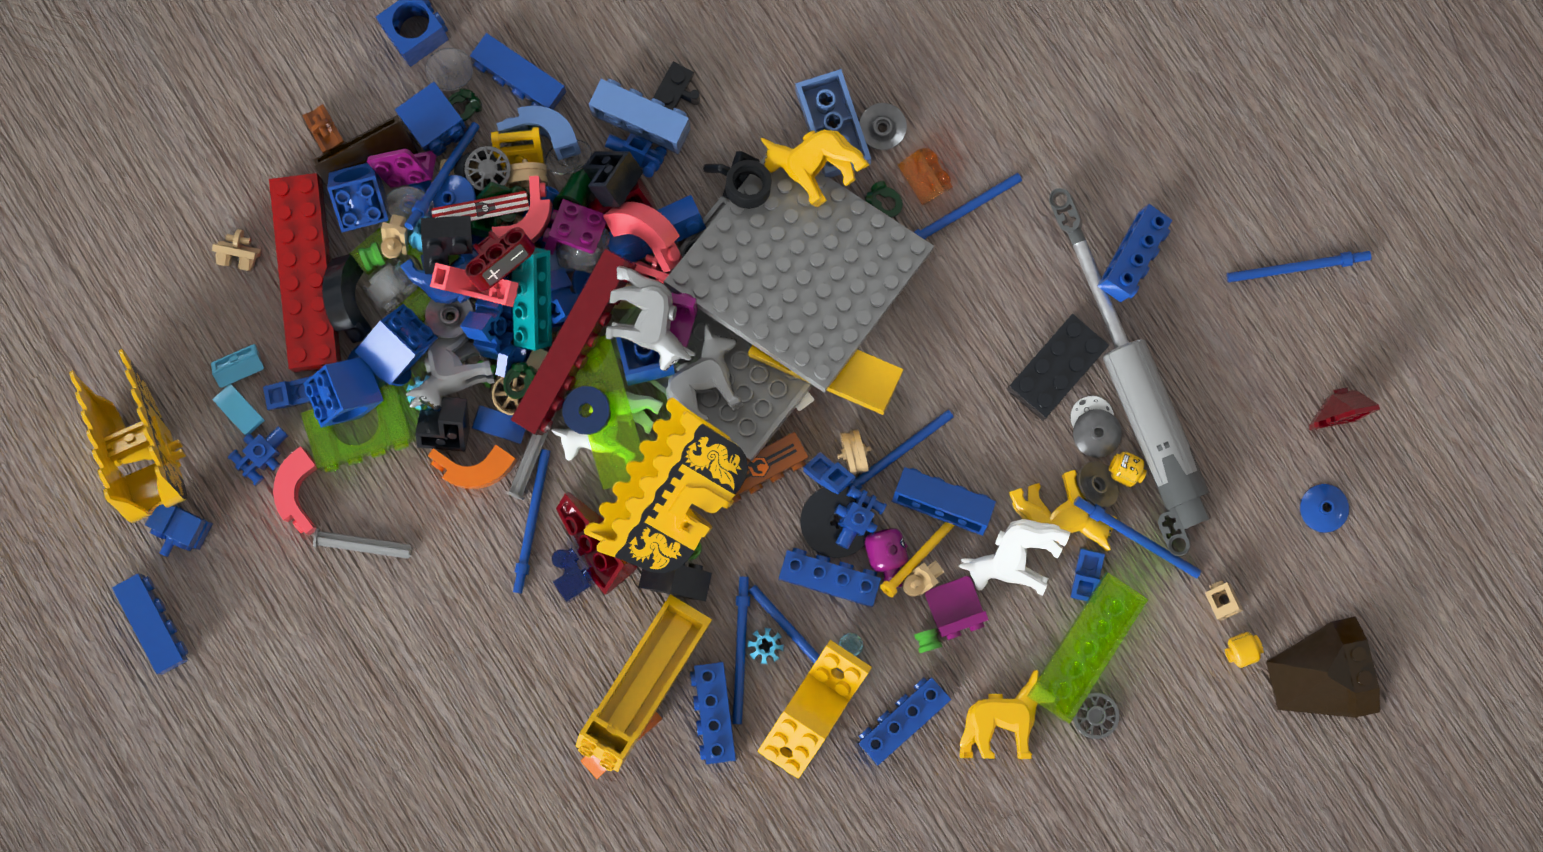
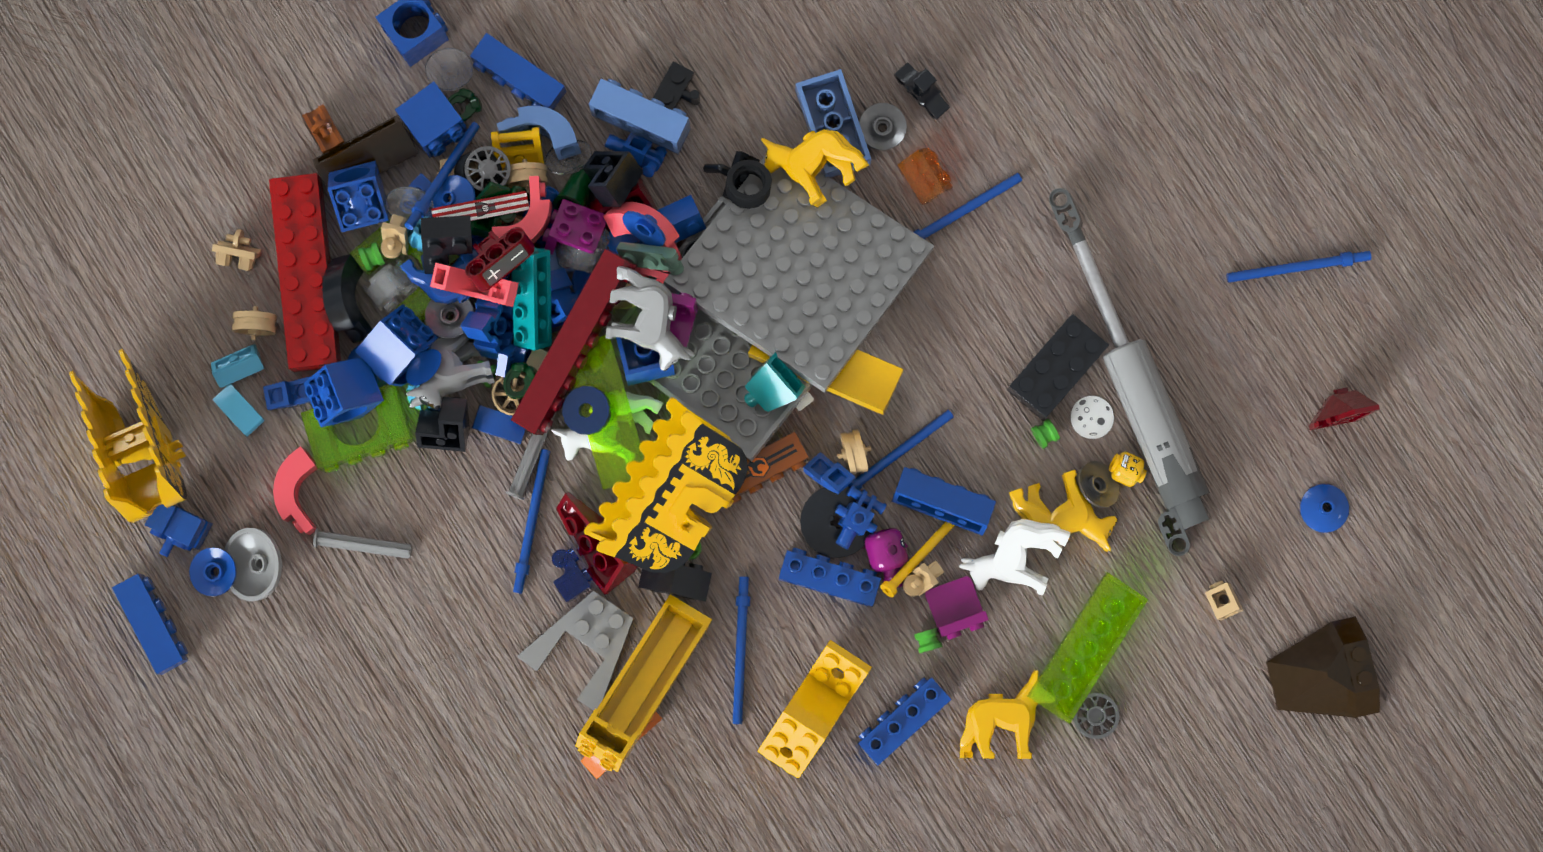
(203, 567): none -> blue dish
(254, 323): none -> tan wheel
(256, 562): none -> light grey dish
(261, 452): blue piece -> none
(403, 167): magenta bracket -> none
(423, 367): none -> blue sticker
(482, 475): orange arch -> none
(596, 625): none -> light grey wing
(644, 228): none -> blue dish
(651, 257): none -> sand green plate
(705, 375): light grey animal -> none
(714, 713): blue brick -> none
(759, 642): medium azure piece -> none
(773, 385): none -> teal torso
(784, 623): blue bar -> none
(847, 643): clear light blue wheel -> none
(881, 188): dark green piece -> none
(923, 89): none -> black piece
(1045, 433): none -> bright green wheel
(1084, 433): flat silver dish -> none
(1087, 573): blue slope -> none
(1098, 513): blue bar -> none
(1135, 253): blue brick -> none
(1244, 649): yellow head -> none

